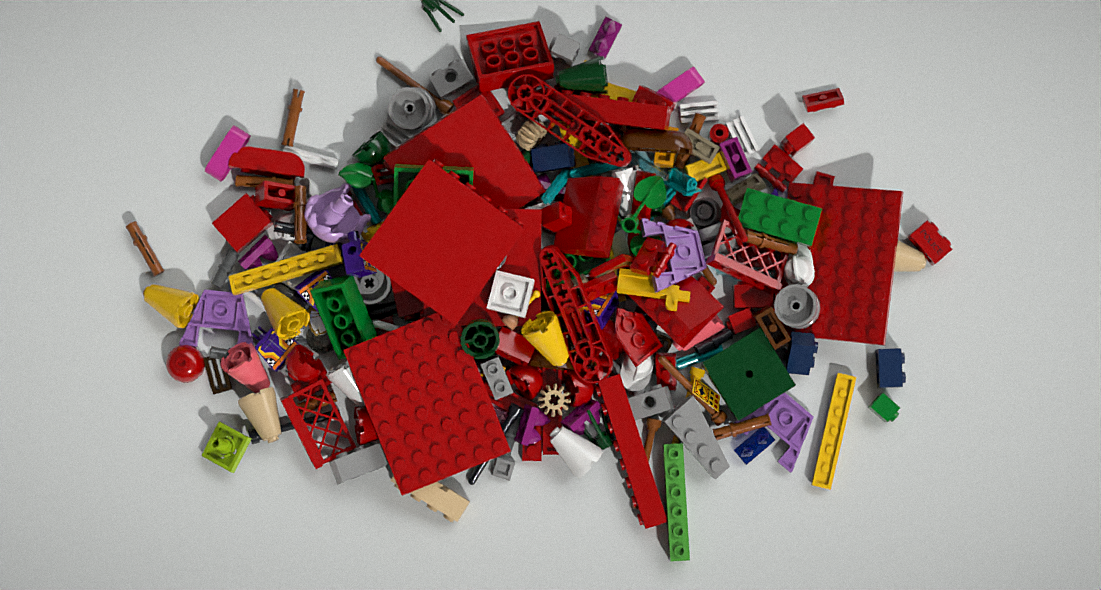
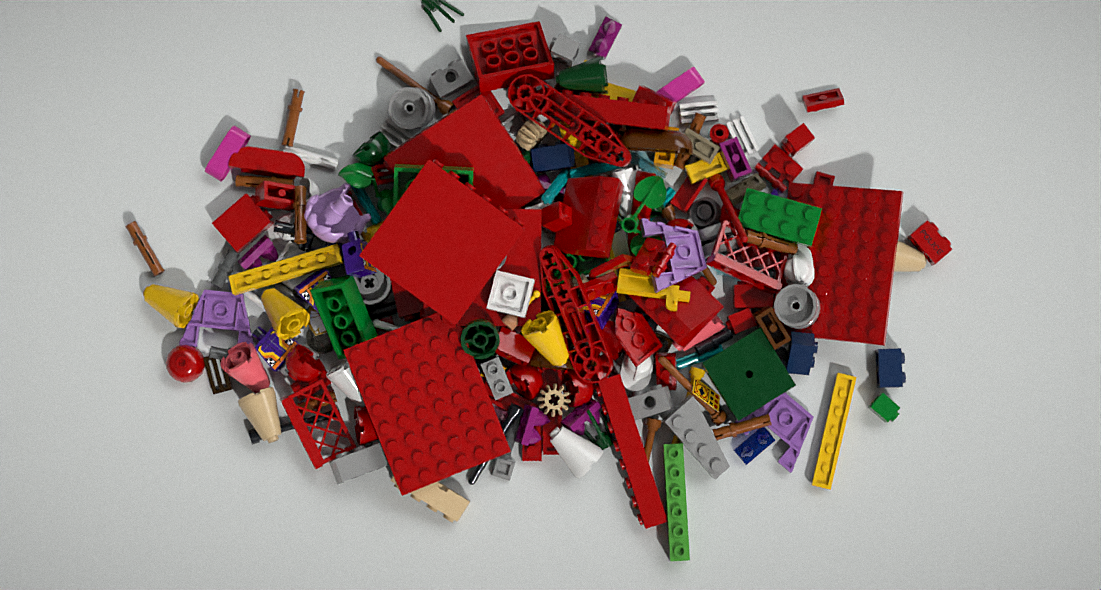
(220, 444): lime plate -> none
(681, 182): teal hinge -> none

